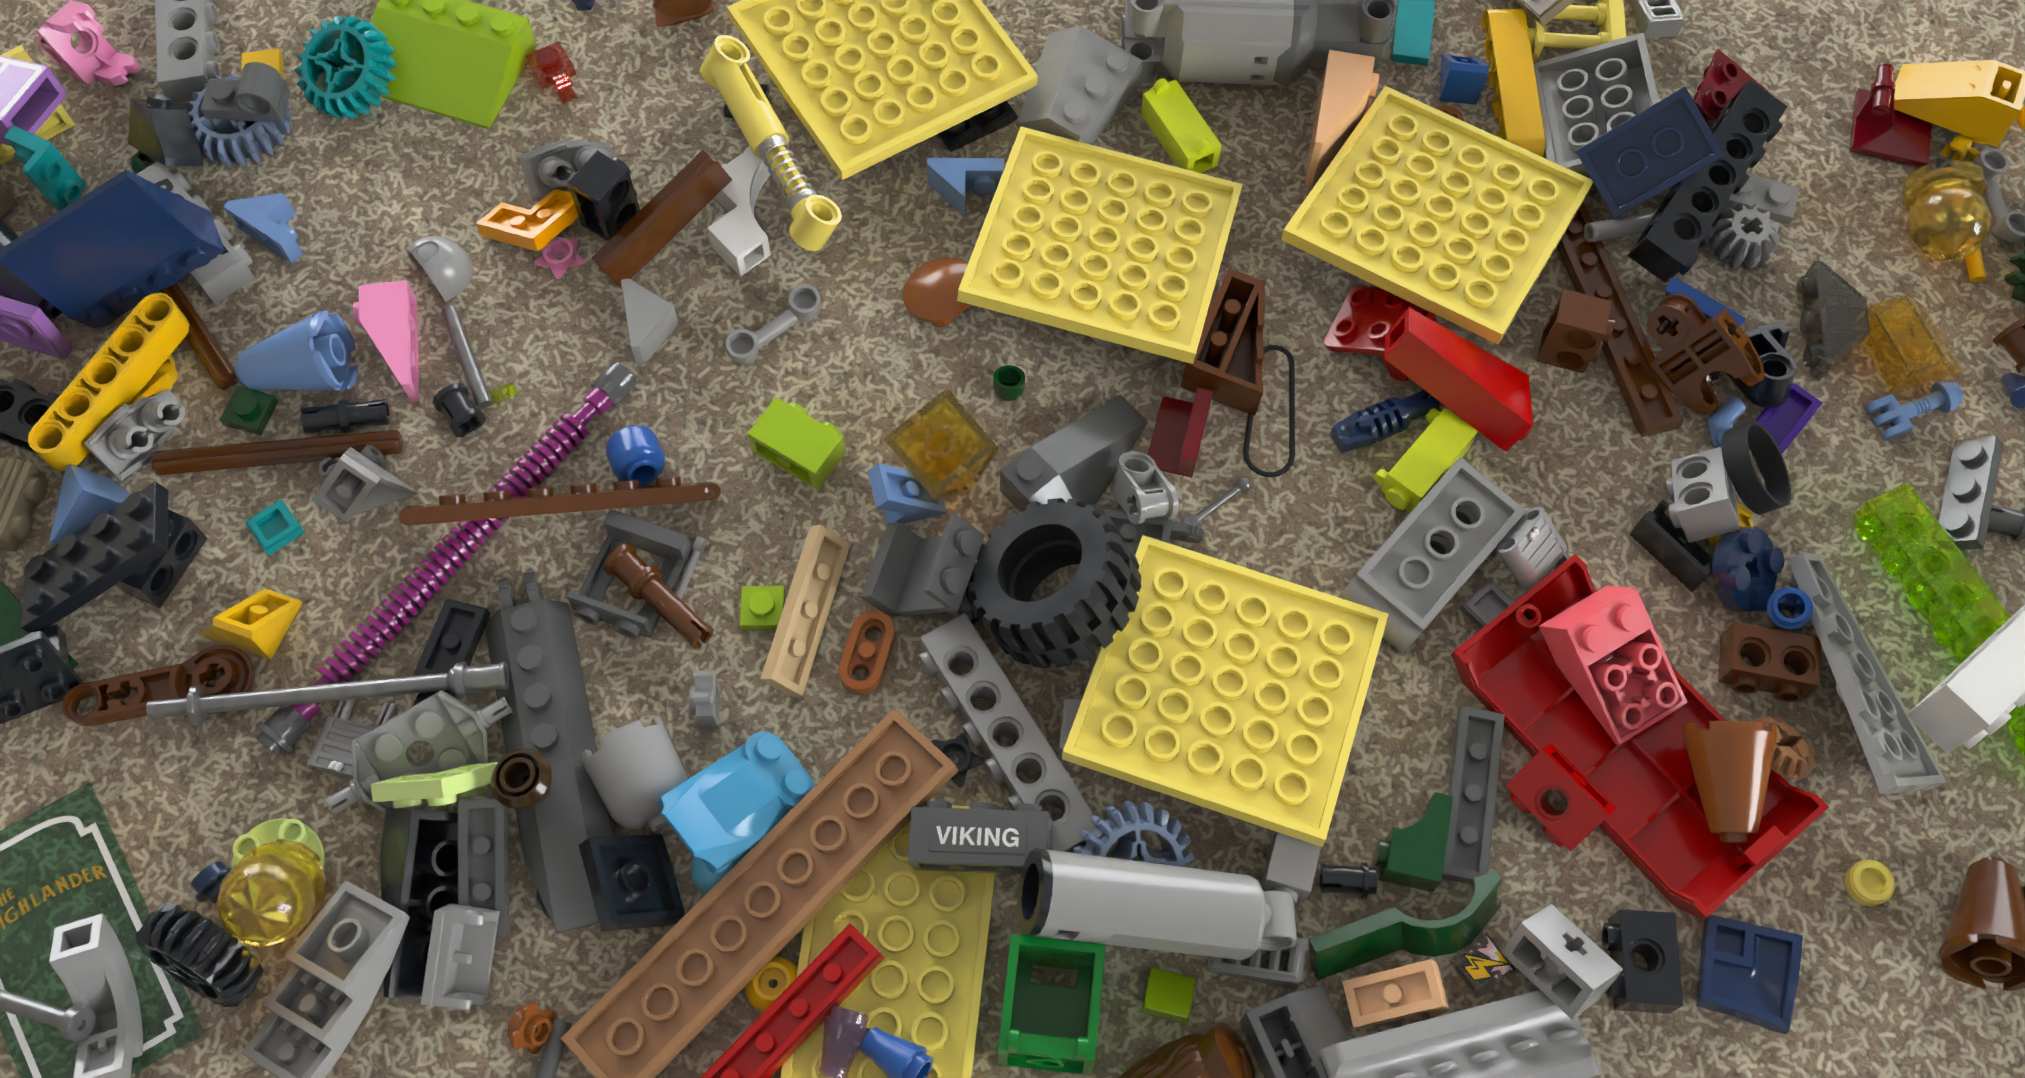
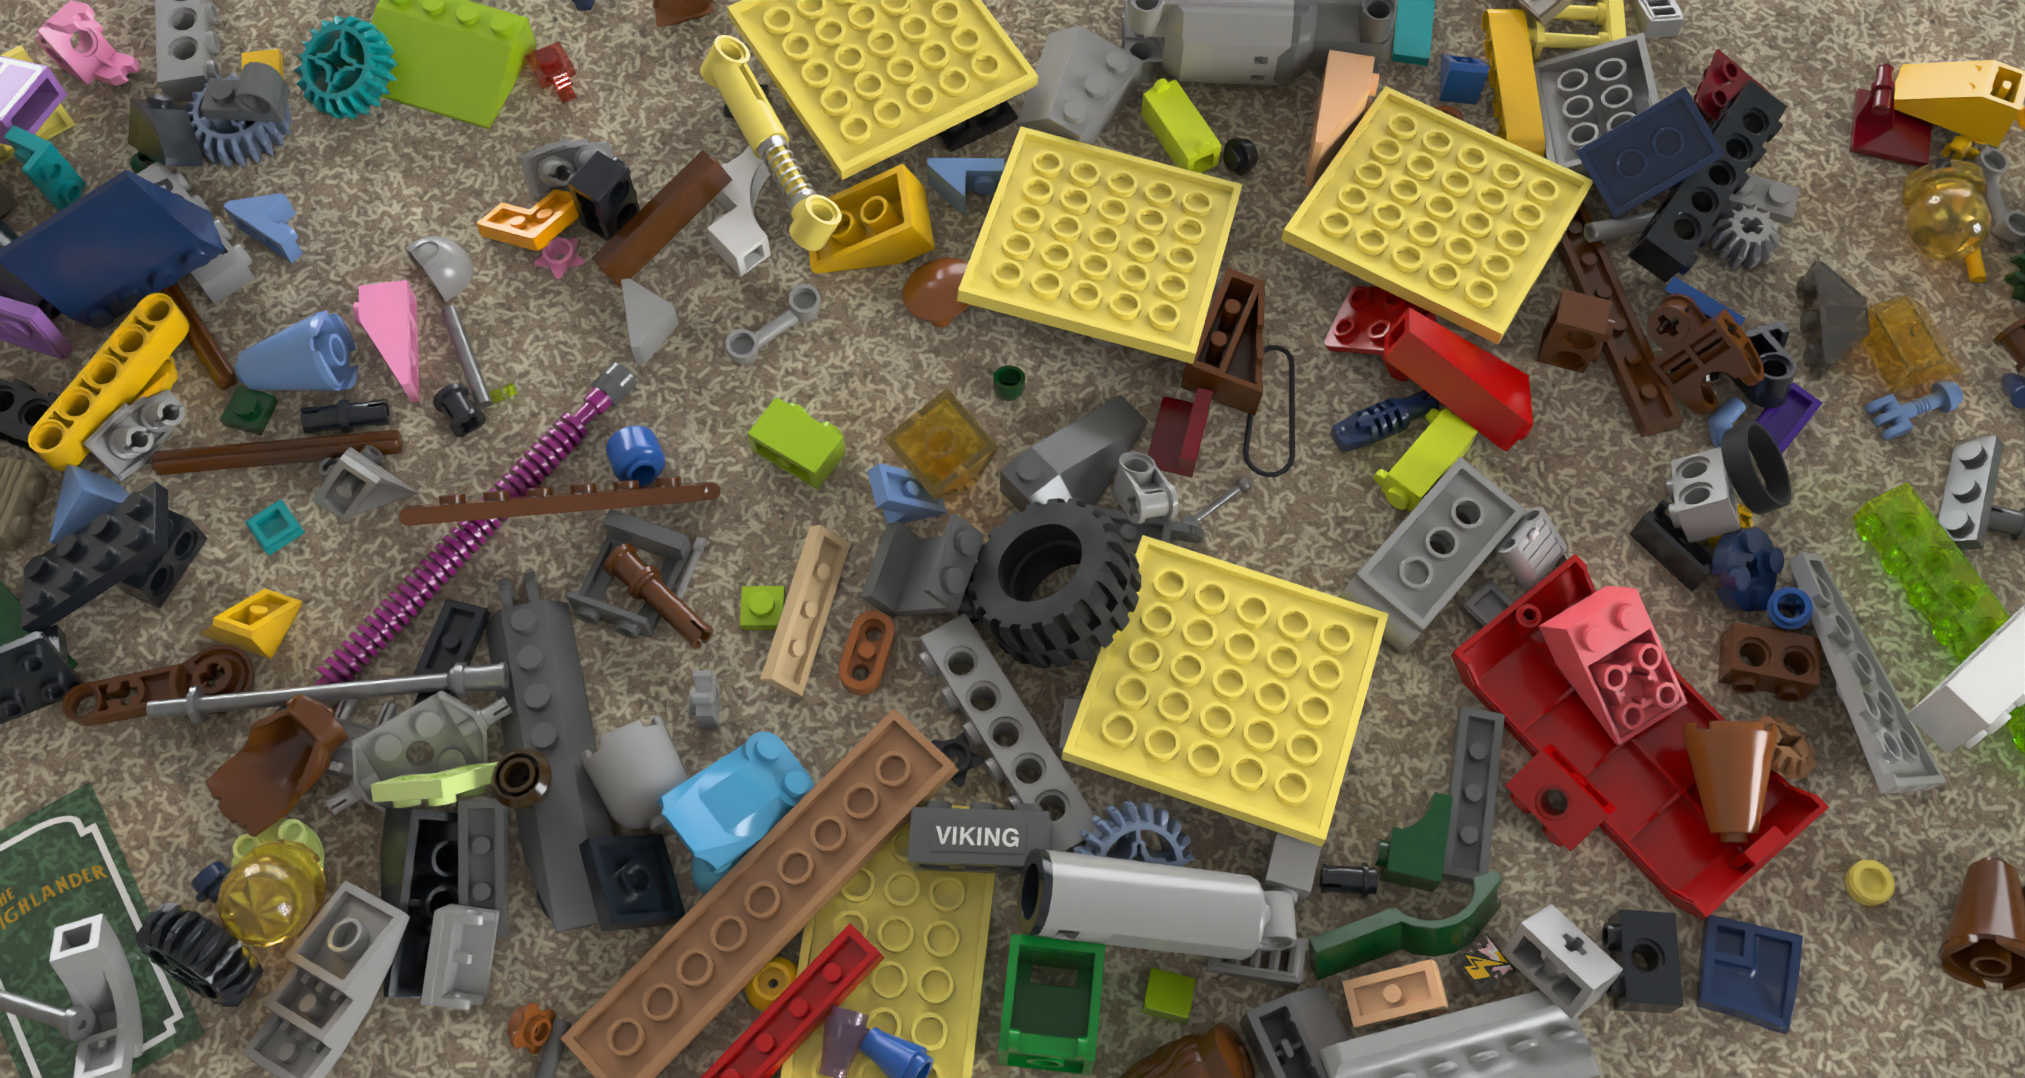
(277, 764): none -> reddish brown hair
(880, 224): none -> yellow slope
(1240, 155): none -> black plate

